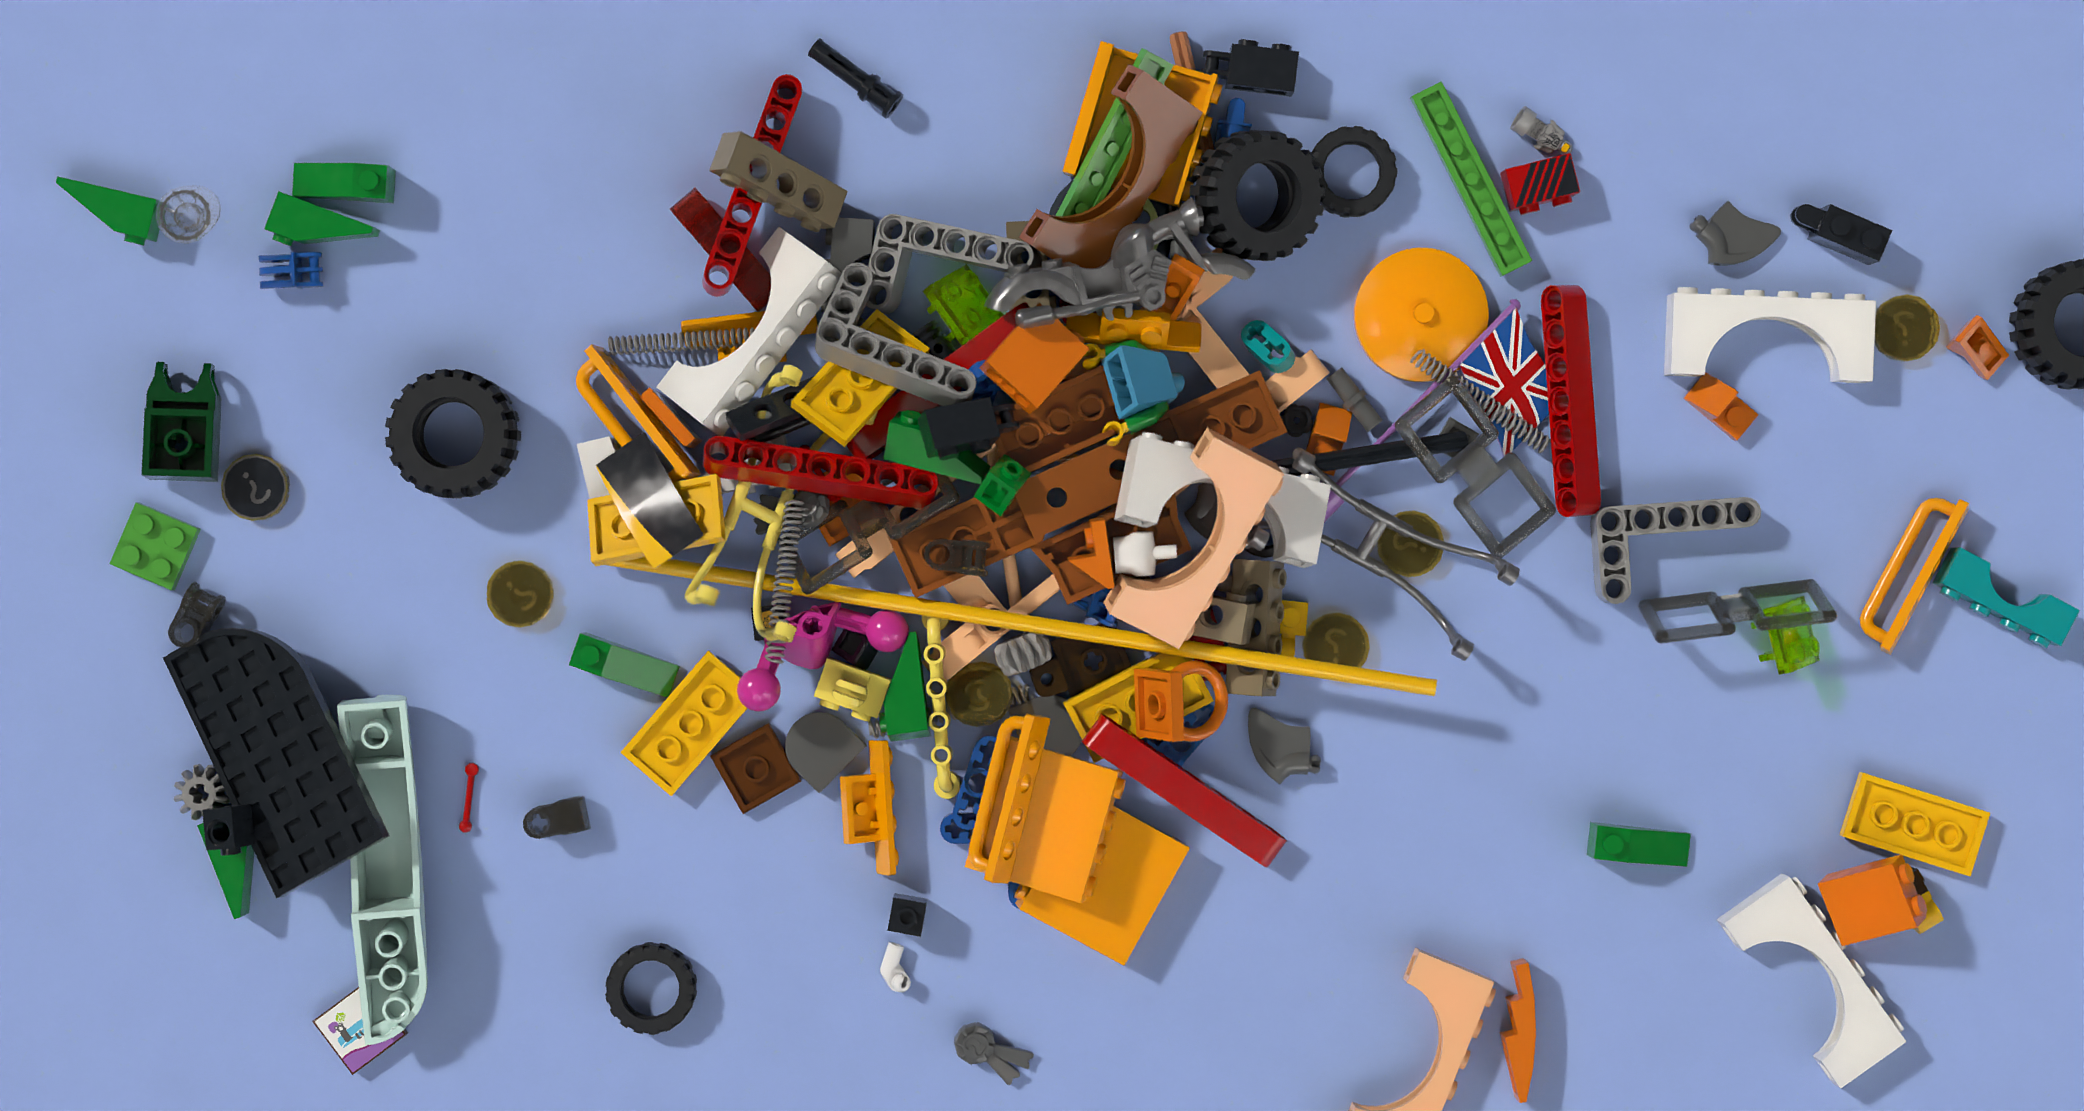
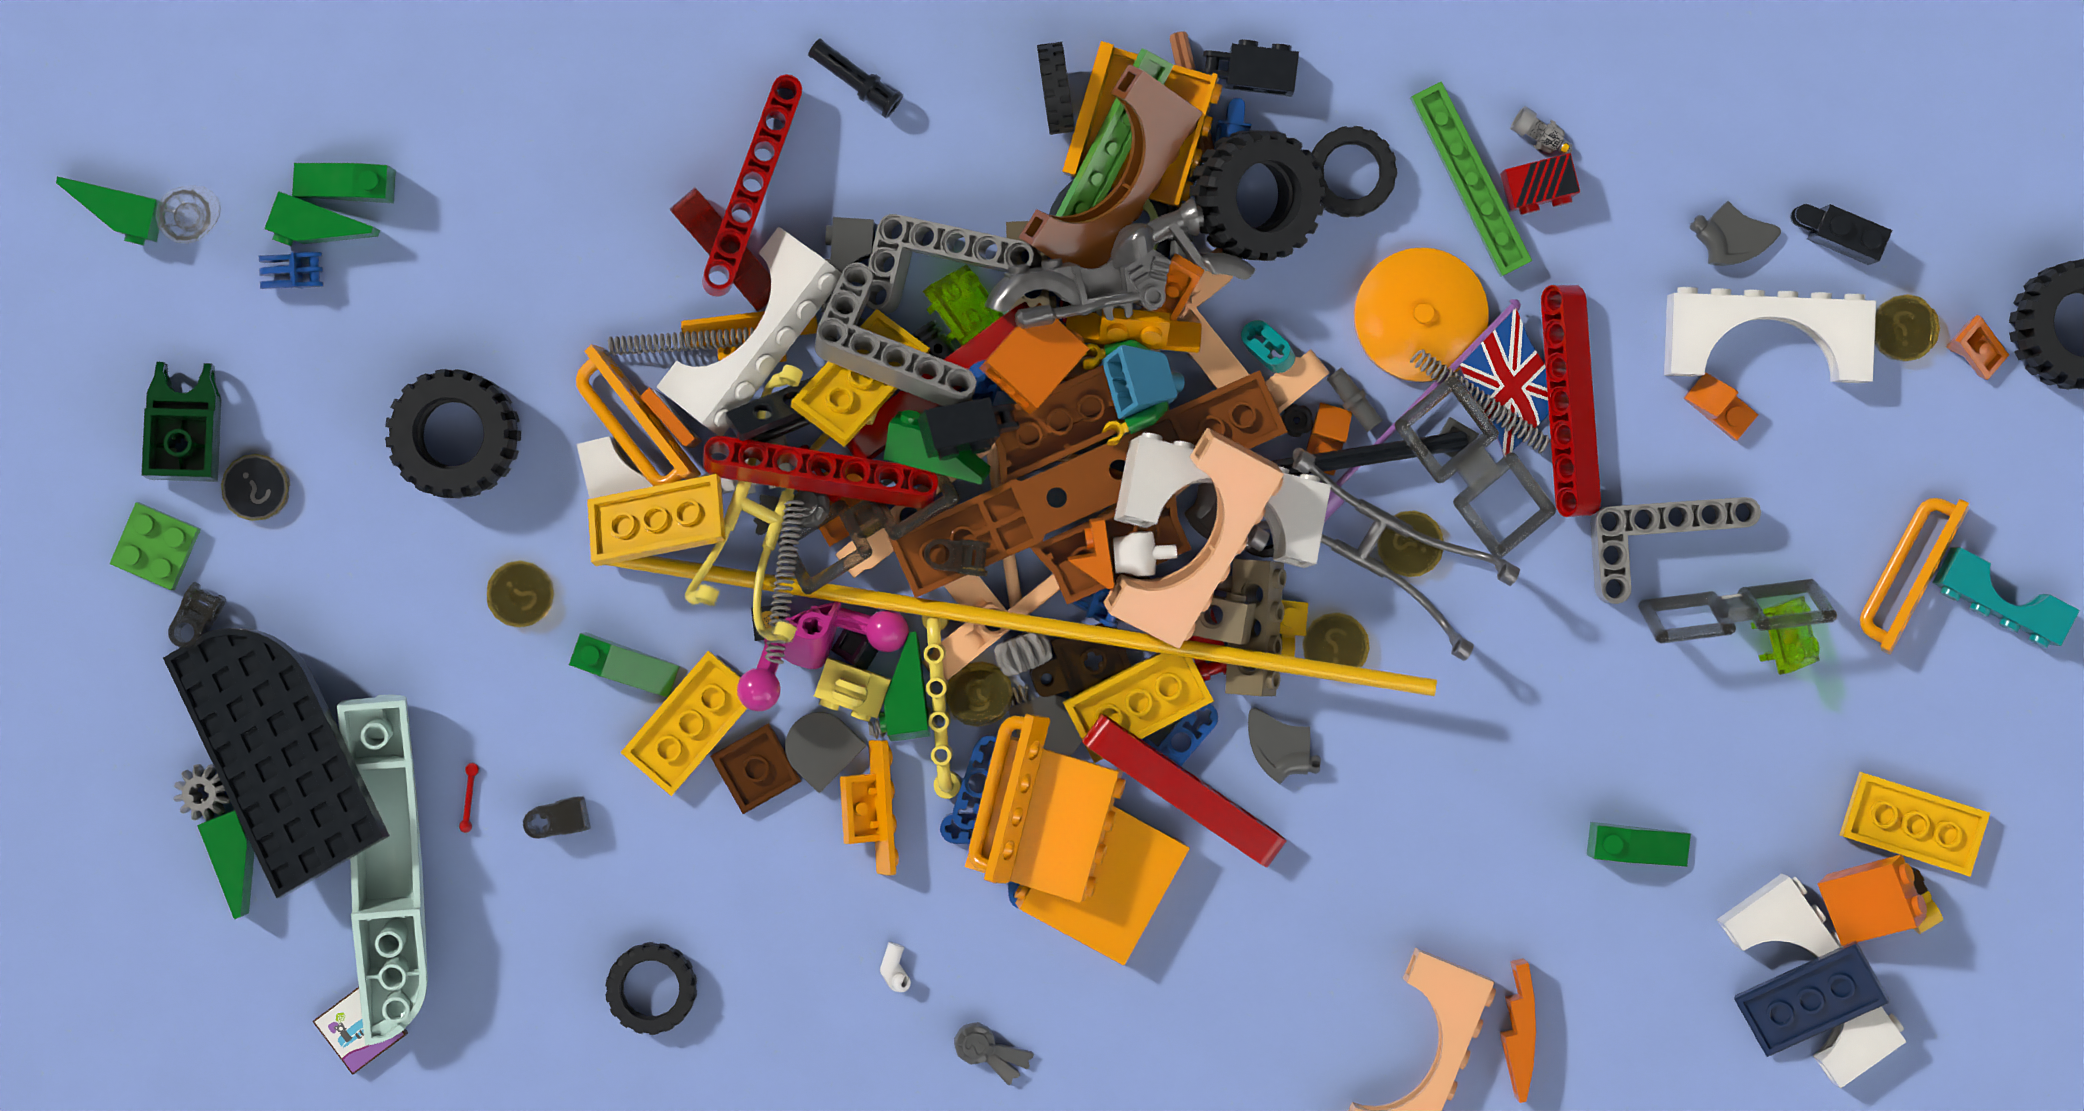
(240, 824): black brick -> none
(648, 501): black sticker -> none
(822, 196): dark tan brick -> none
(907, 914): black brick -> none
(1002, 484): green bracket -> none
(1055, 88): none -> black tyre
(1161, 702): orange tile -> none
(1811, 998): none -> dark blue tile

